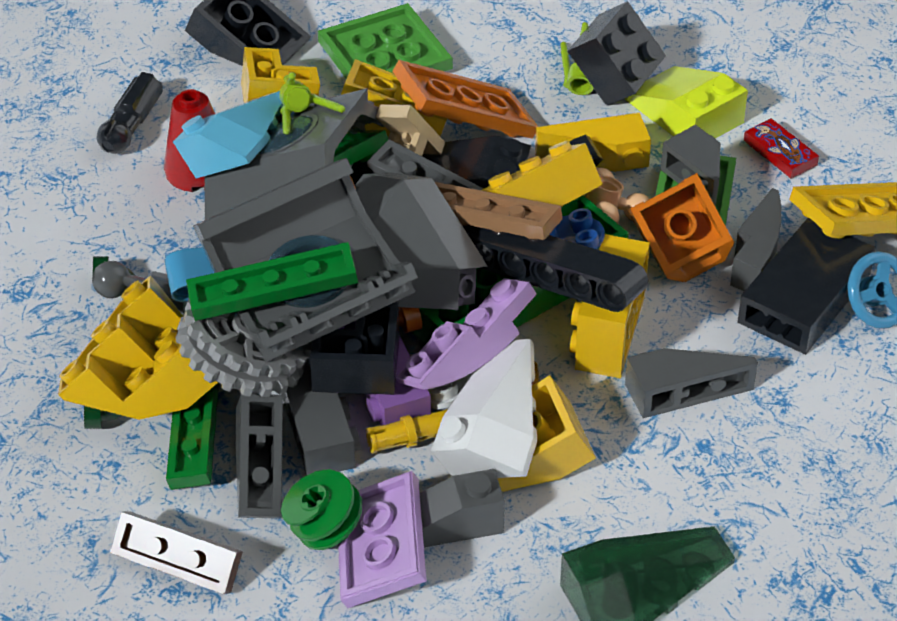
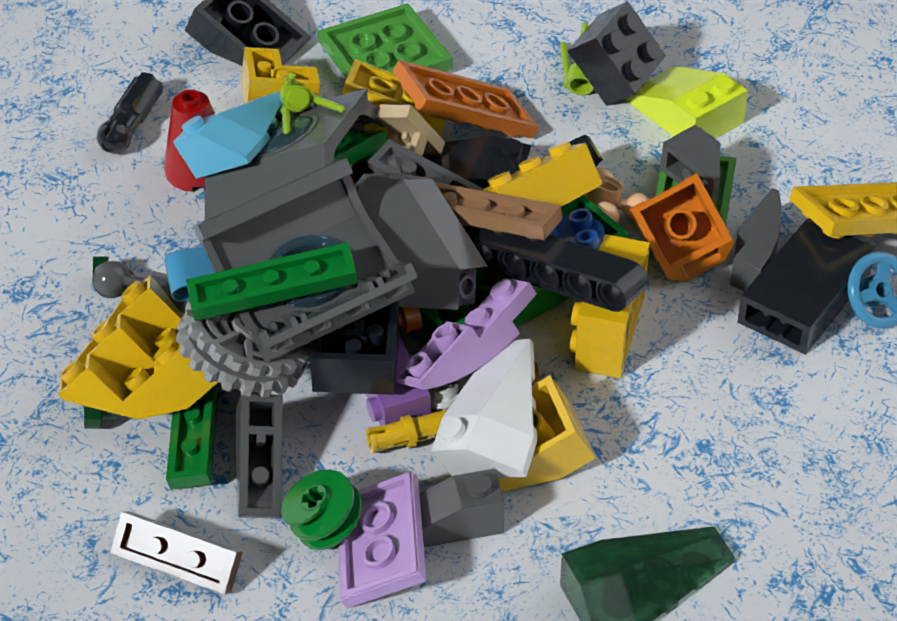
(321, 426): dark grey brick -> none
(619, 139): yellow slope -> none
(683, 378): dark grey slope -> none
(781, 148): red tile -> none

